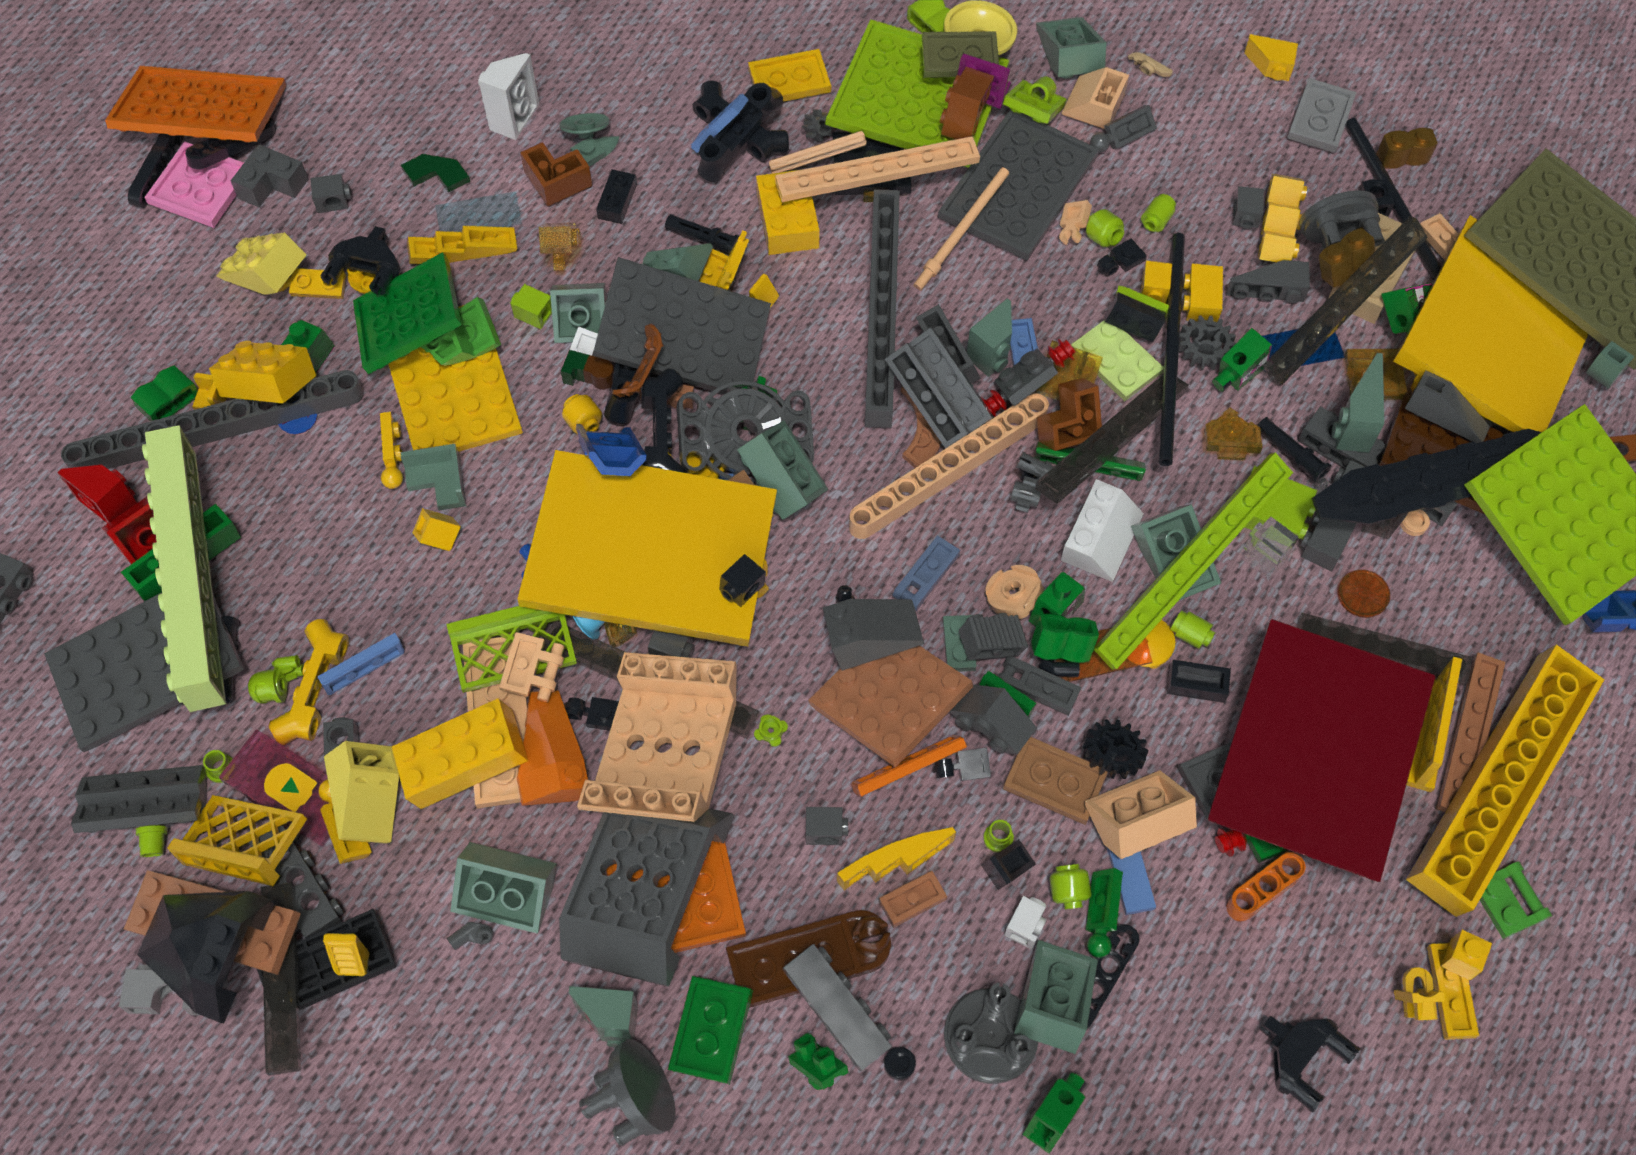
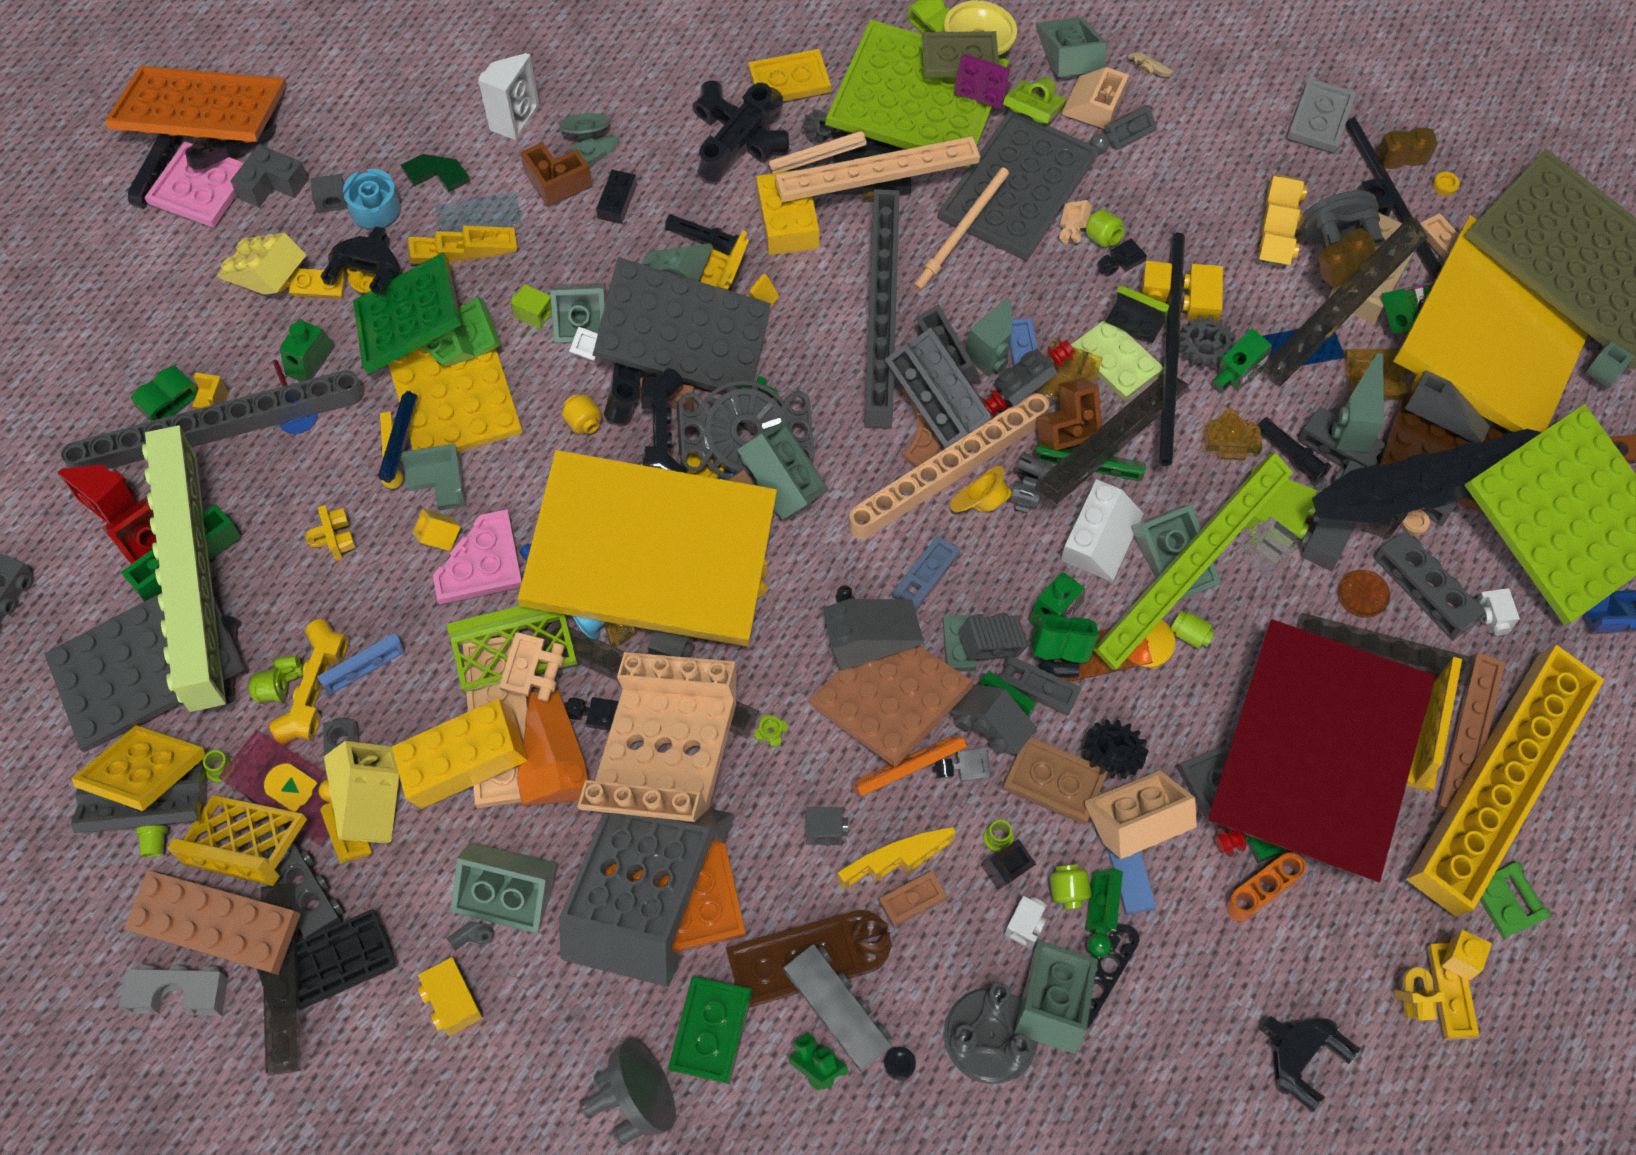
(138, 767): none -> yellow plate
(196, 943): black wedge -> none
(262, 372): yellow brick -> none
(326, 533): none -> yellow hips
(346, 954): yellow slope -> none
(371, 198): none -> medium azure brick
(398, 437): none -> clear blue axle
(449, 996): none -> yellow brick
(480, 562): none -> bright pink plate
(559, 239): clear yellow brick -> none
(586, 369): leg -> none
(608, 1012): sand green slope -> none
(612, 452): blue piece -> none
(653, 346): dark orange piece -> none
(720, 121): medium blue tile -> none
(742, 580): black brick -> none
(965, 103): dark orange brick -> none
(984, 493): none -> yellow piece
(1014, 604): light nougat plate -> none
(1056, 1112): green torso -> none
(1158, 213): lime brick -> none
(1199, 681): black piece -> none
(1248, 207): dark grey brick -> none
(1272, 56): yellow slope -> none
(1276, 281): dark grey slope -> none
(1431, 599): none -> dark grey brick
(1446, 183): none -> yellow tile
(1499, 610): none -> white brick

